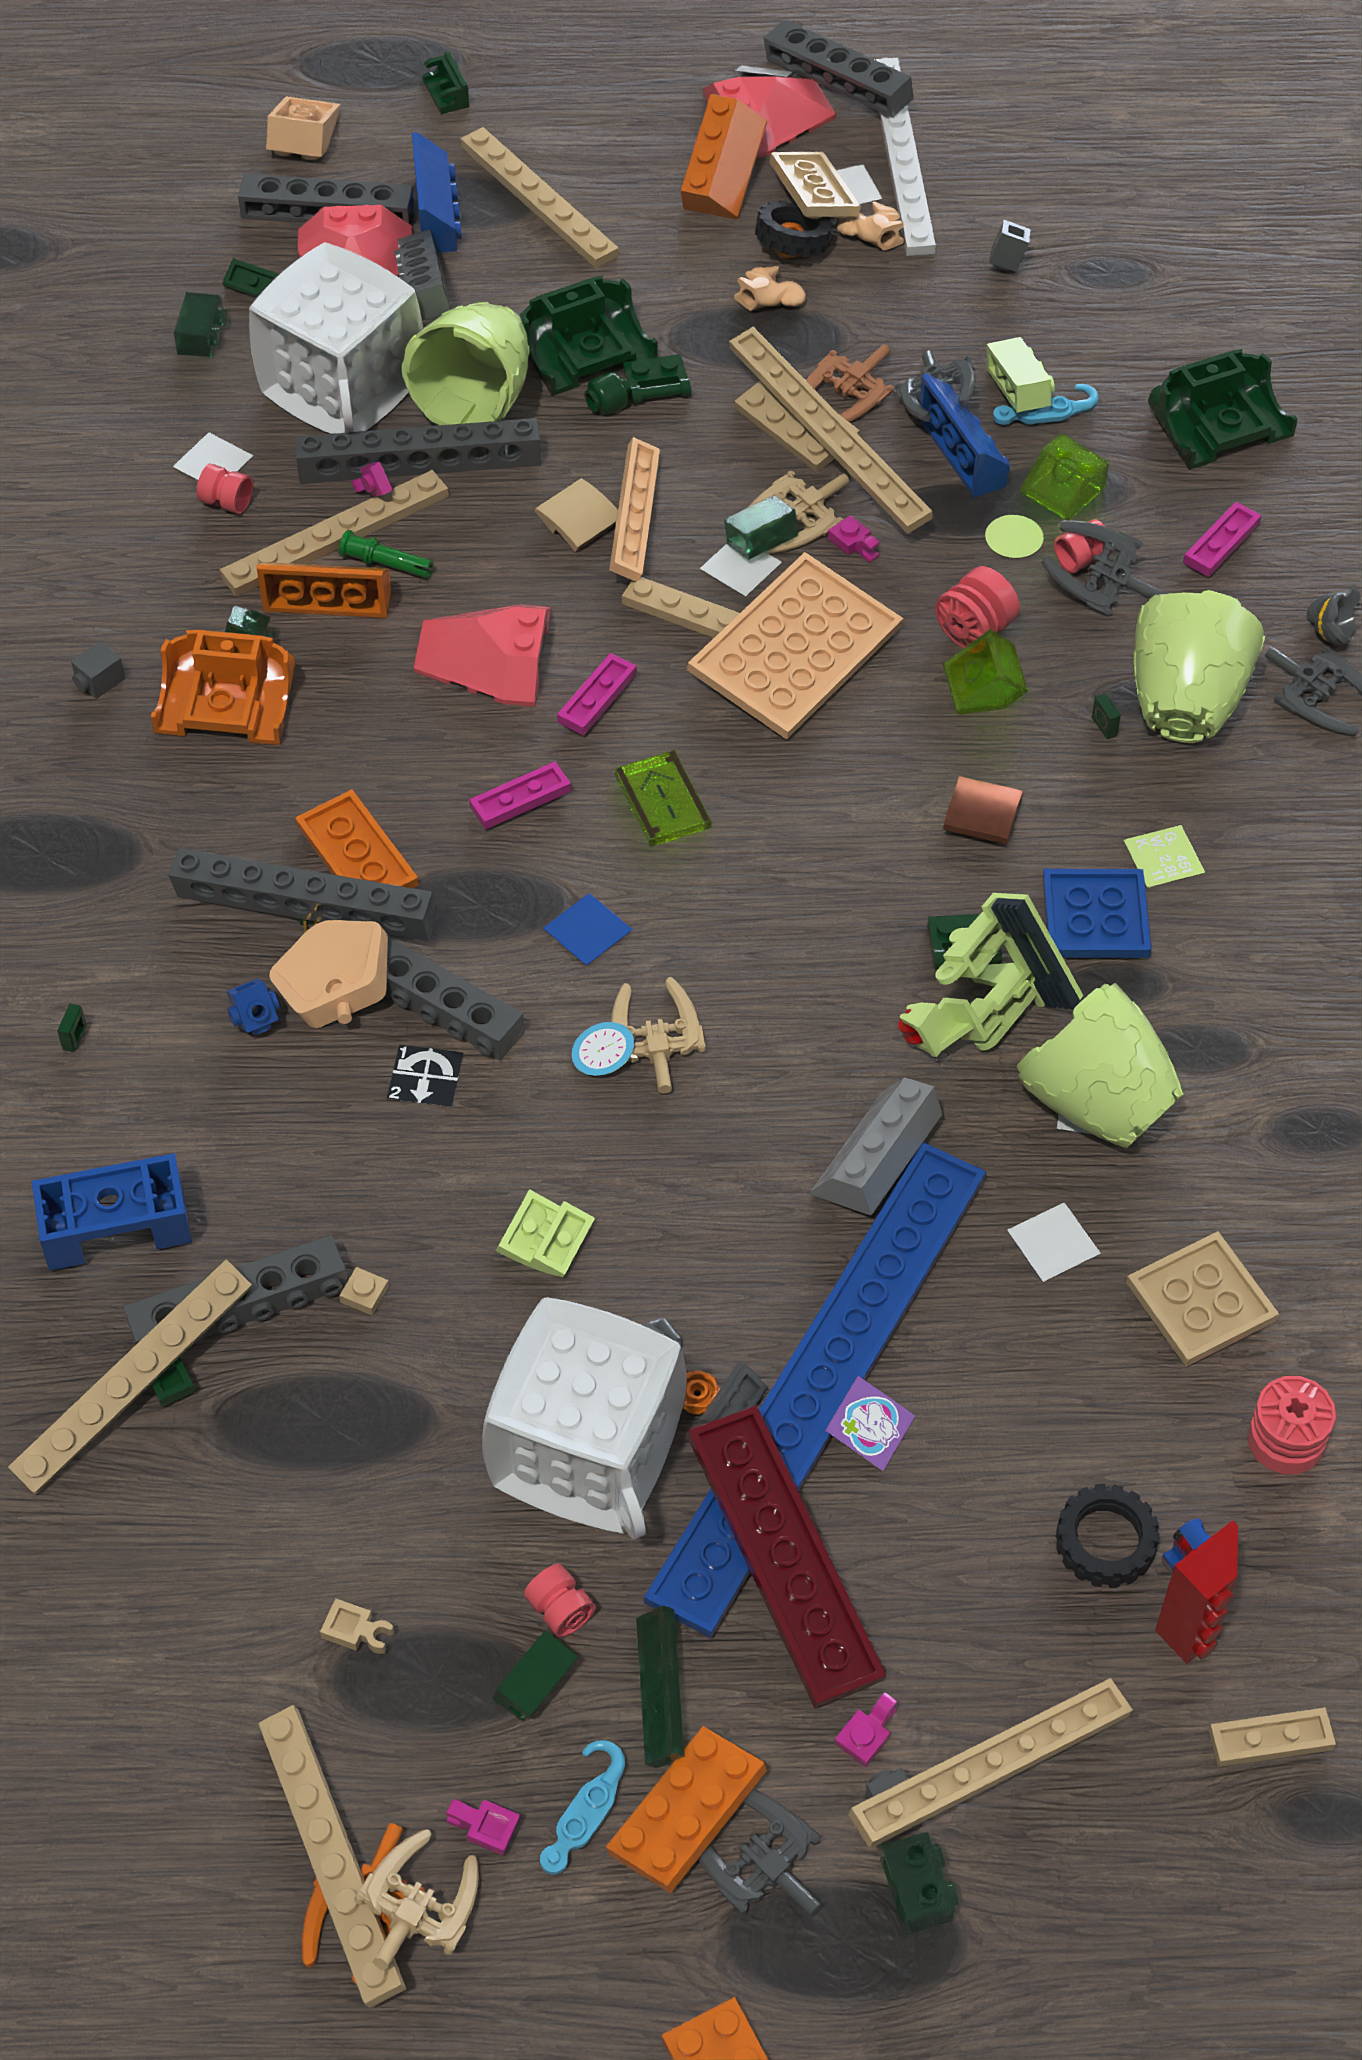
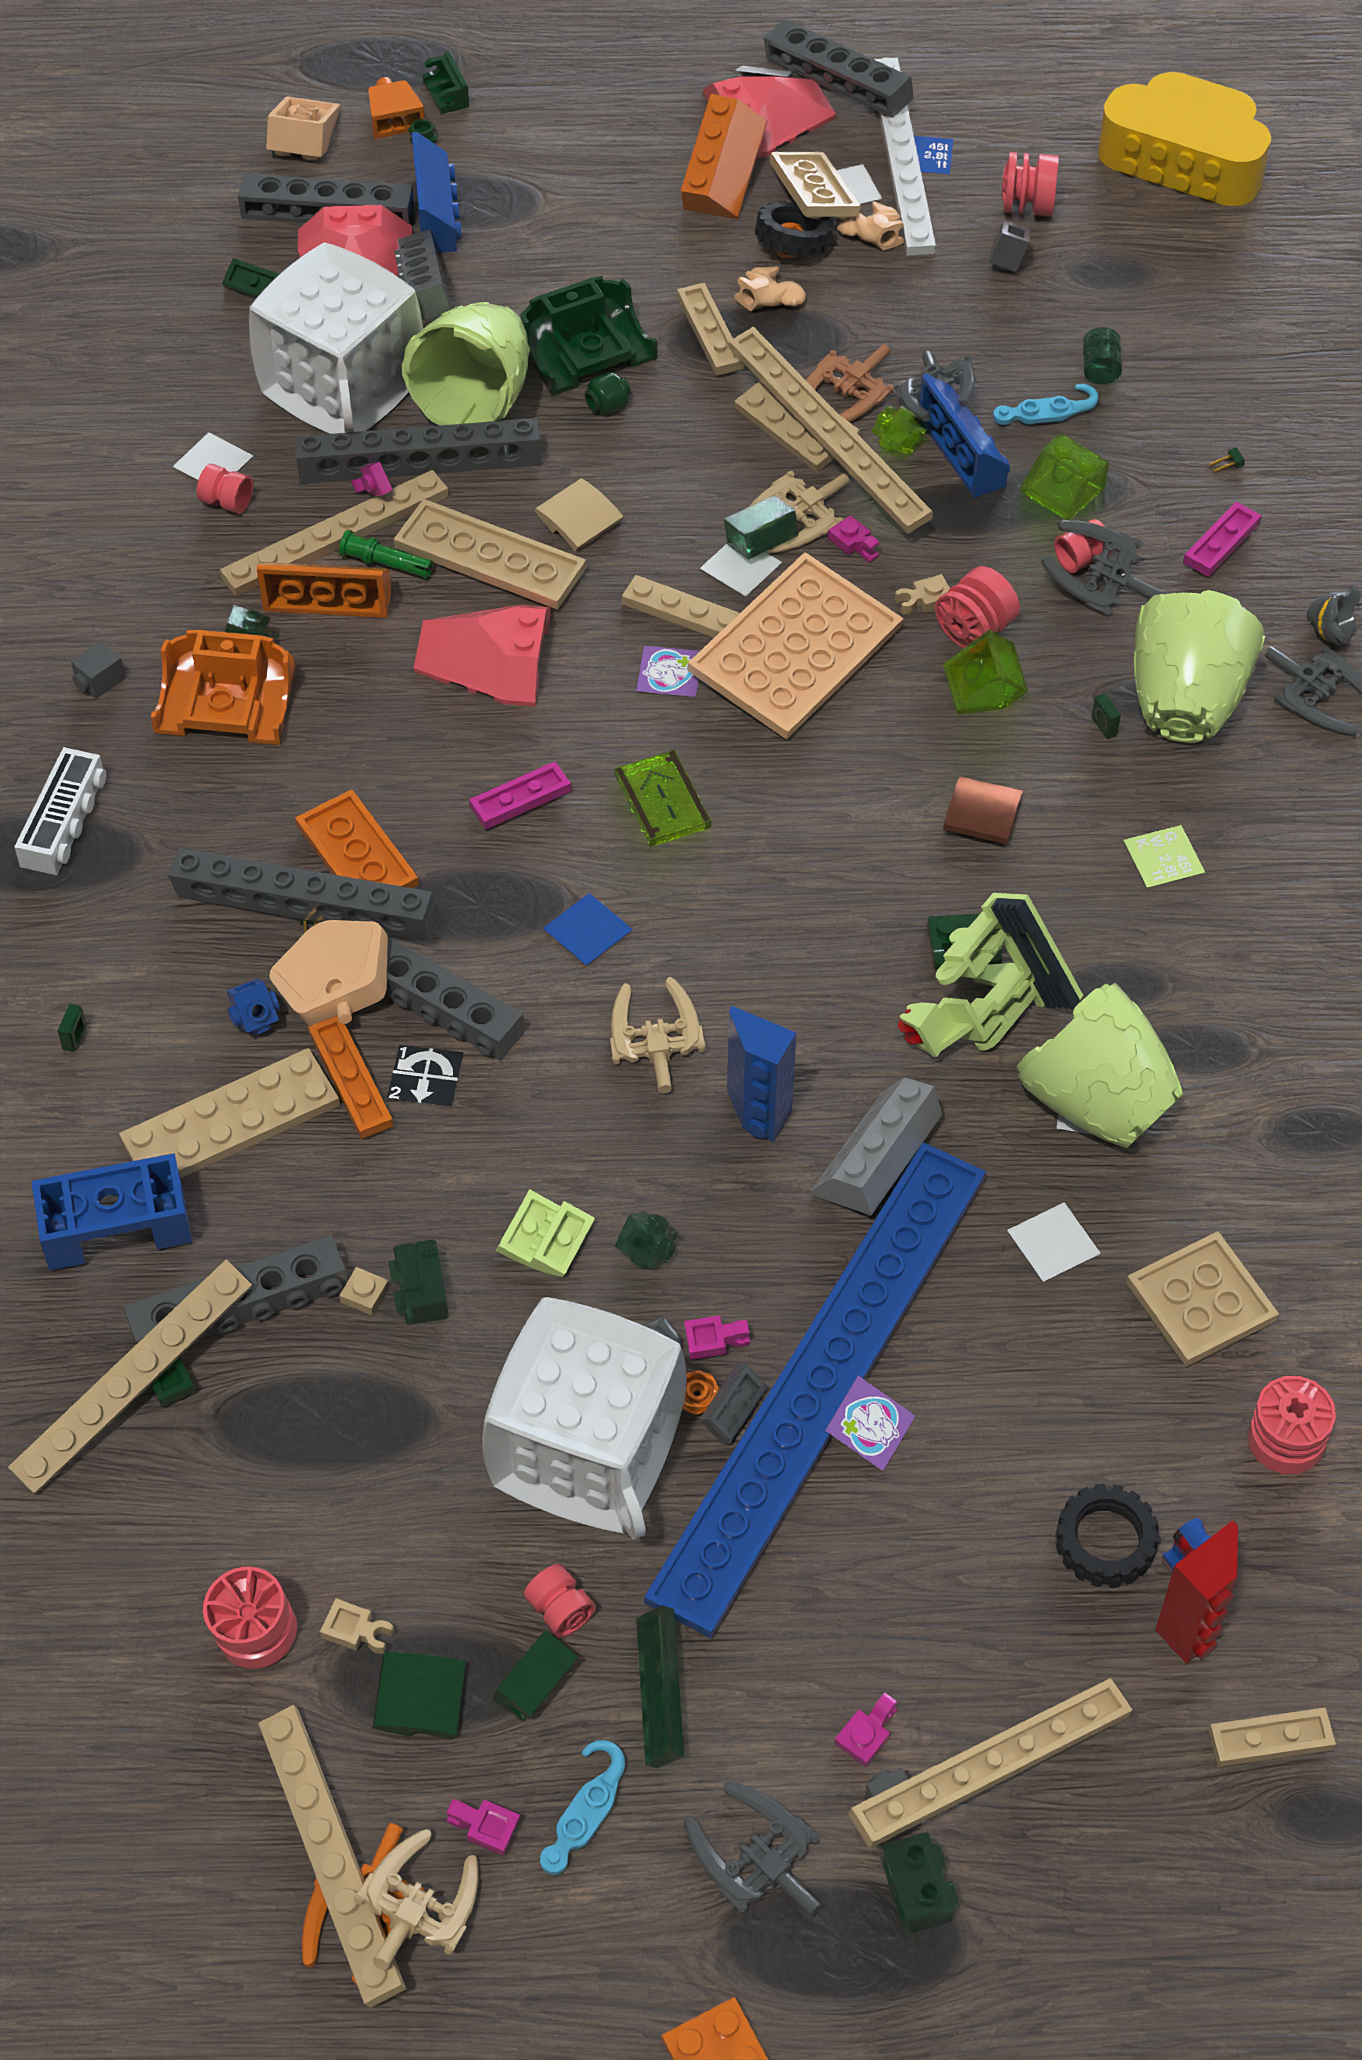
(60, 811): none -> white brick
(199, 324): clear green brick -> none
(235, 1115): none -> tan plate
(250, 1617): none -> coral wheel
(350, 1077): none -> orange plate
(393, 107): none -> orange torso
(419, 1694): none -> dark green slope
(420, 1282): none -> clear green brick
(425, 128): none -> dark green plate
(490, 554): none -> tan plate
(540, 197): tan plate -> none
(596, 694): dark pink plate -> none
(602, 1048): sticker -> none
(634, 509): light nougat plate -> none
(647, 1239): none -> clear green brick
(656, 378): dark green plate -> none
(666, 671): none -> sticker
(686, 1809): orange plate -> none
(708, 1336): none -> dark pink plate
(709, 328): none -> tan plate
(760, 1072): none -> blue slope
(786, 1556): dark red plate -> none
(898, 430): none -> clear neon green brick
(924, 594): none -> tan plate
(934, 154): none -> blue sticker
(1014, 536): yellowish green sticker -> none
(1019, 374): yellowish green brick -> none
(1030, 184): none -> coral wheel
(1097, 912): blue plate -> none
(1102, 355): none -> clear green wheel
(1186, 137): none -> yellow brick
(1220, 406): dark green piece -> none
(1236, 458): none -> piece

